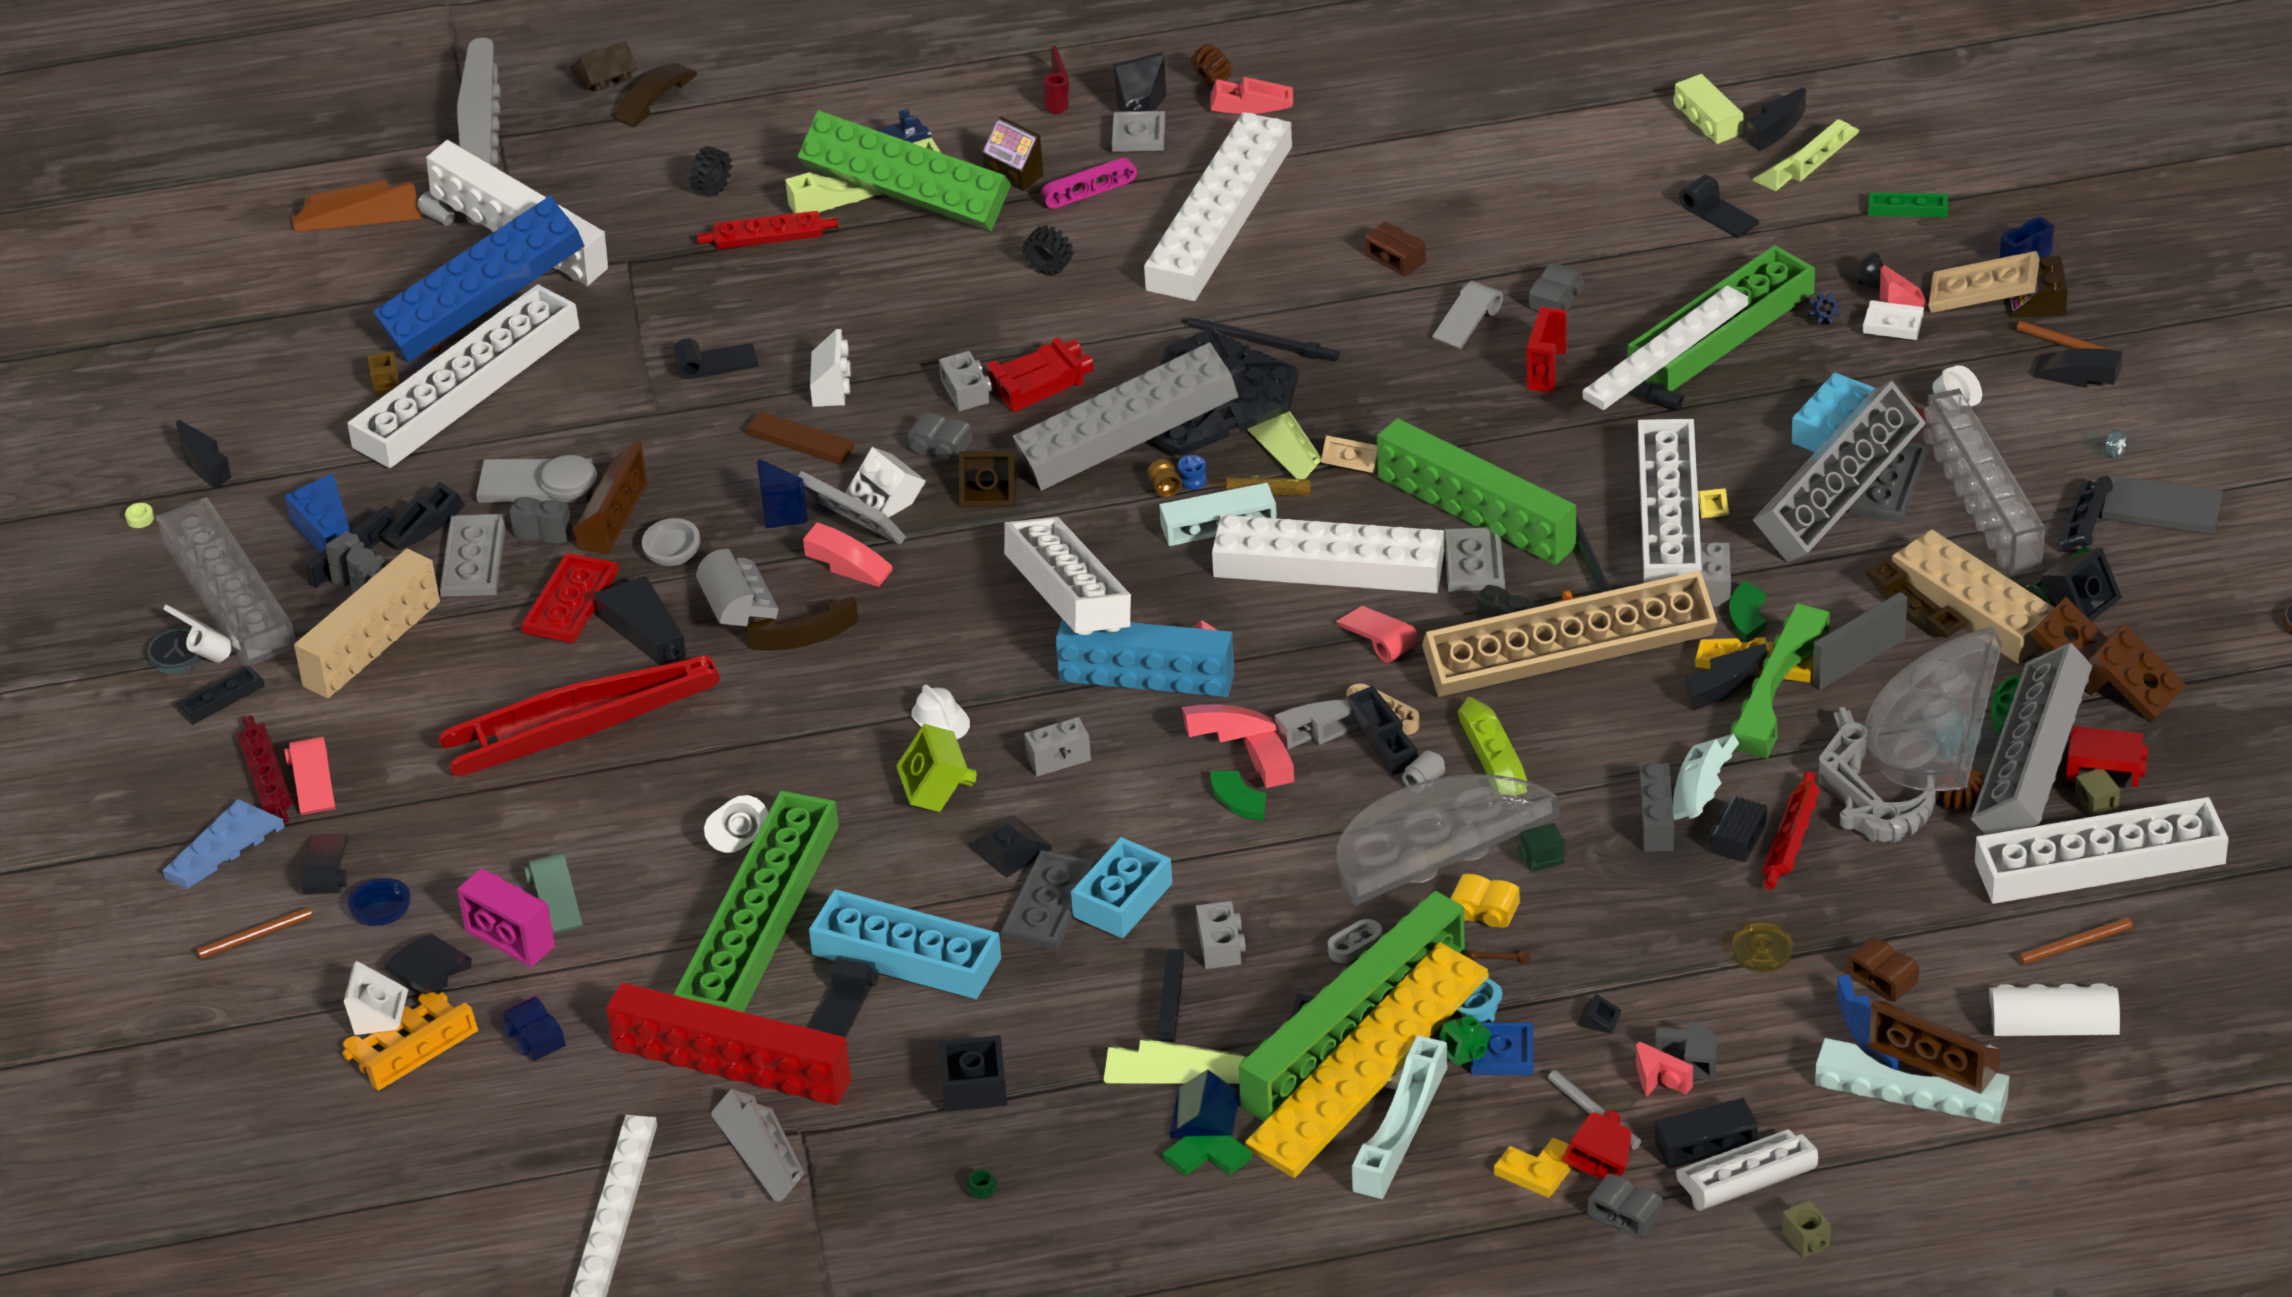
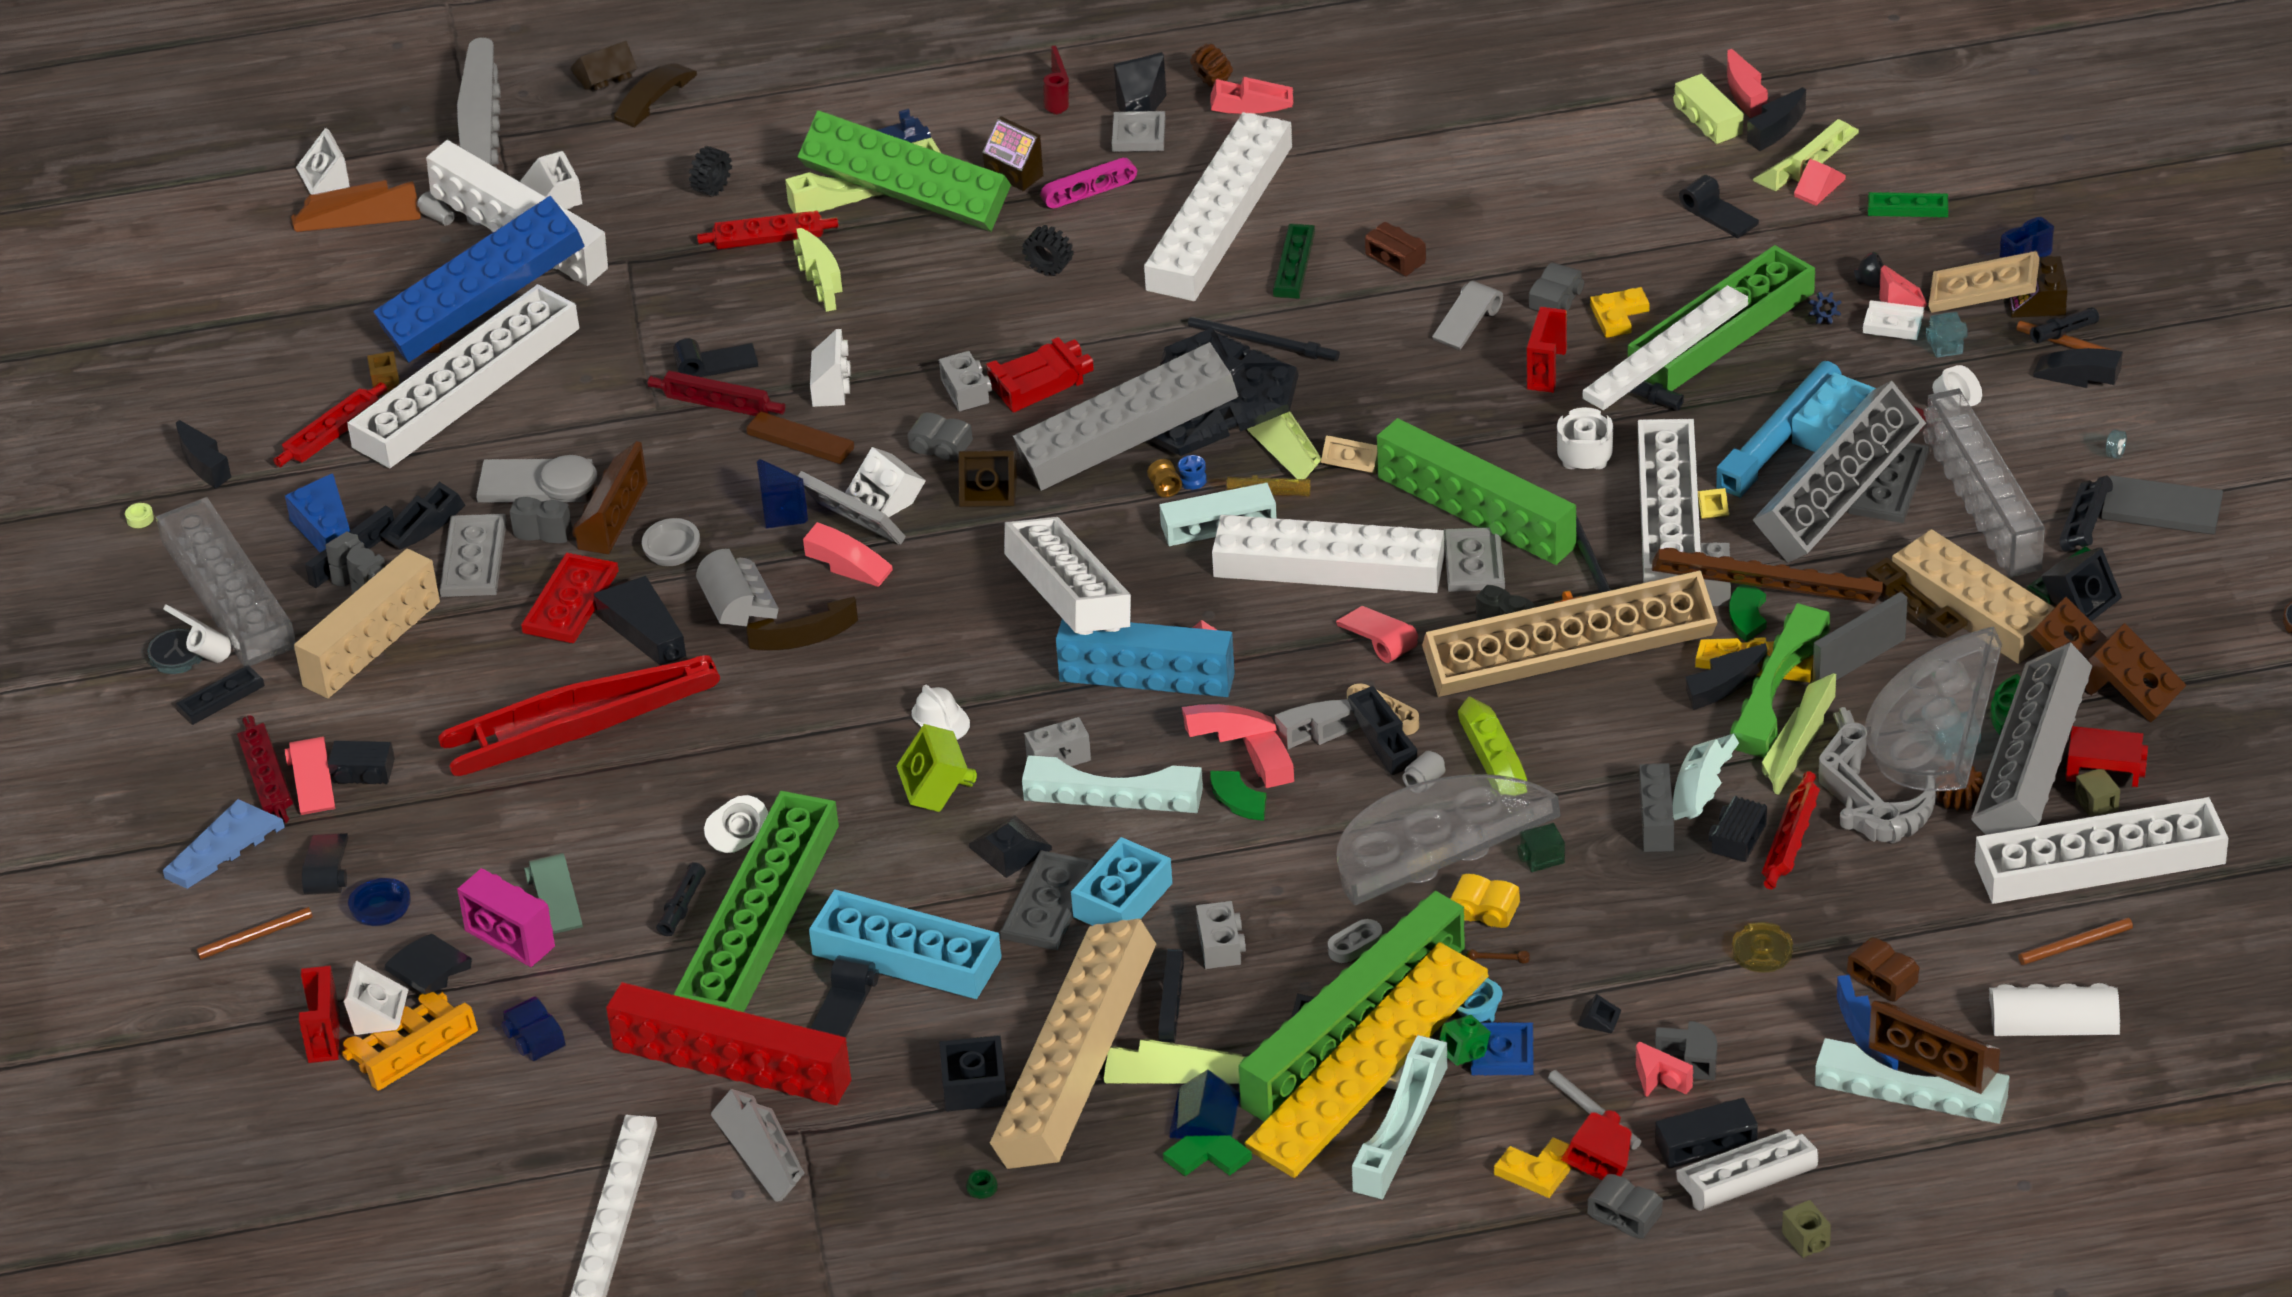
(322, 1021): none -> red panel
(324, 166): none -> white slope
(328, 426): none -> red plate
(361, 762): none -> black brick
(554, 177): none -> white slope
(669, 921): none -> black pin
(716, 394): none -> dark red plate
(818, 266): none -> yellowish green slope
(1073, 1044): none -> tan brick
(1166, 790): none -> light aqua arch
(1294, 261): none -> dark green tile
(1585, 439): none -> white brick
(1614, 308): none -> yellow plate
(1741, 466): none -> dark azure brick
(1745, 84): none -> coral slope
(1768, 576): none -> reddish brown plate
(1799, 732): none -> yellowish green wedge
(1817, 182): none -> coral slope
(1943, 329): none -> clear light blue brick
(2064, 325): none -> black pin

